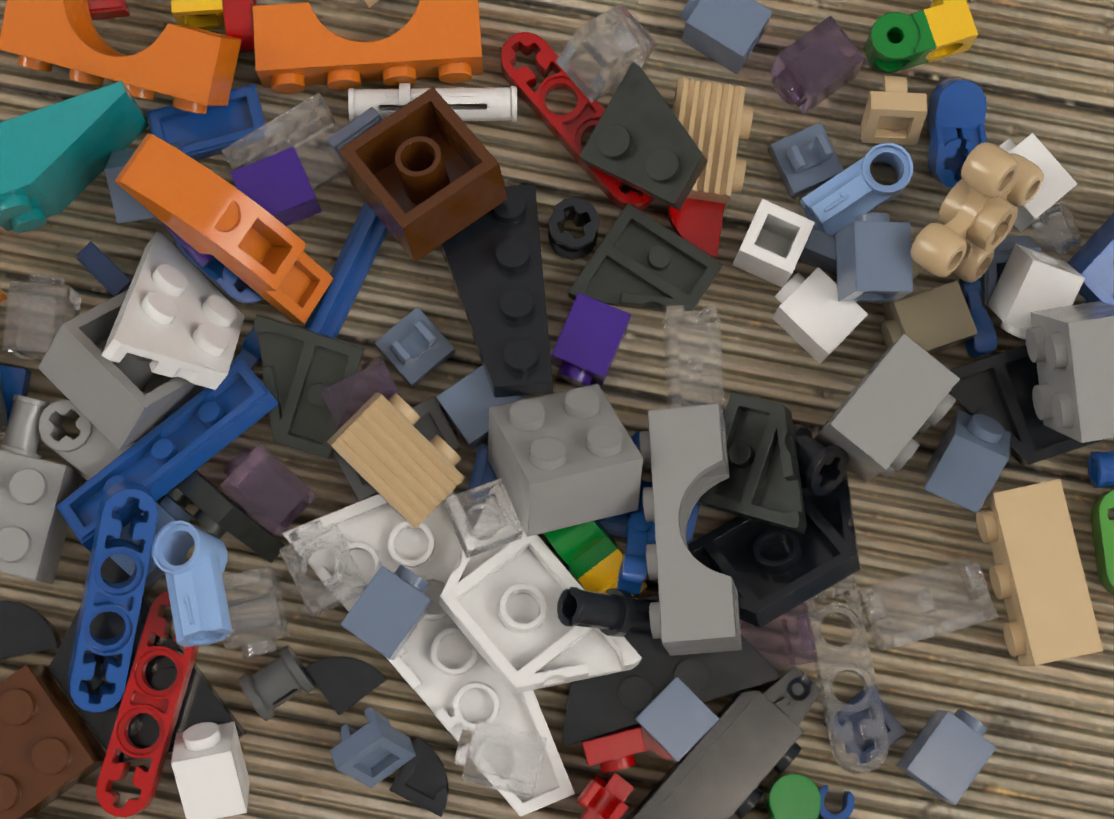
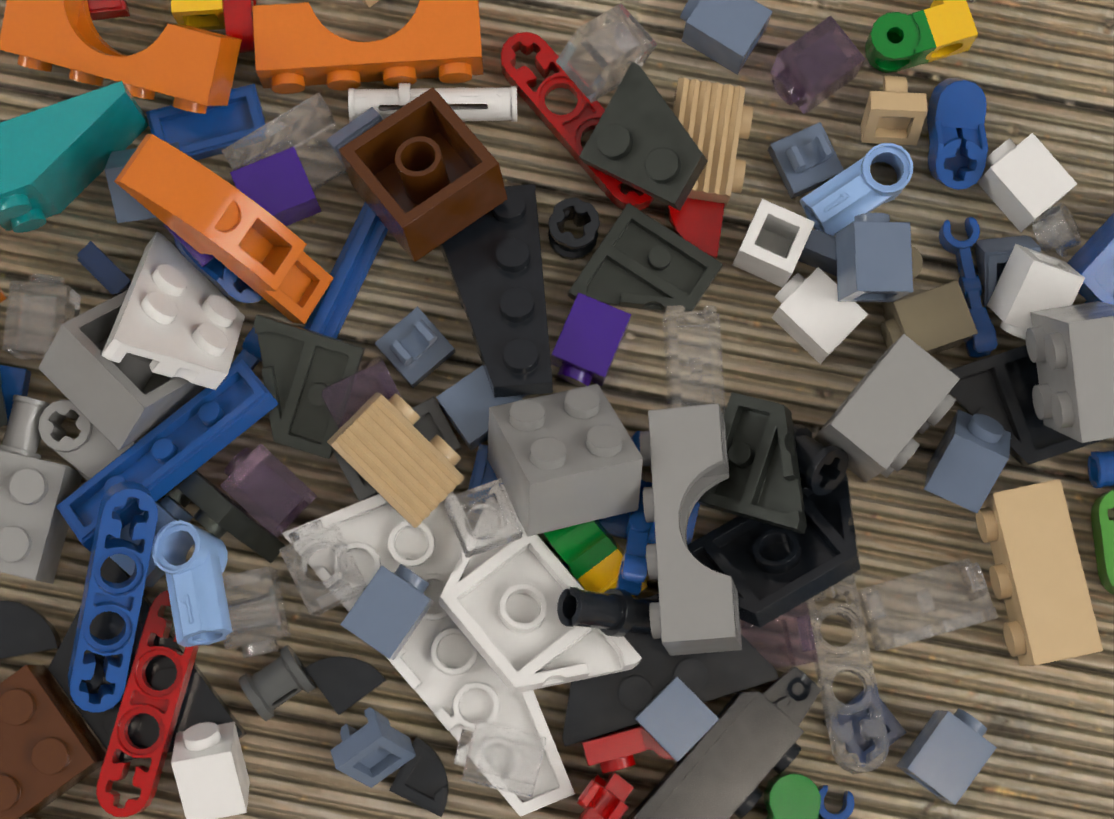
(977, 213): tan gear -> none

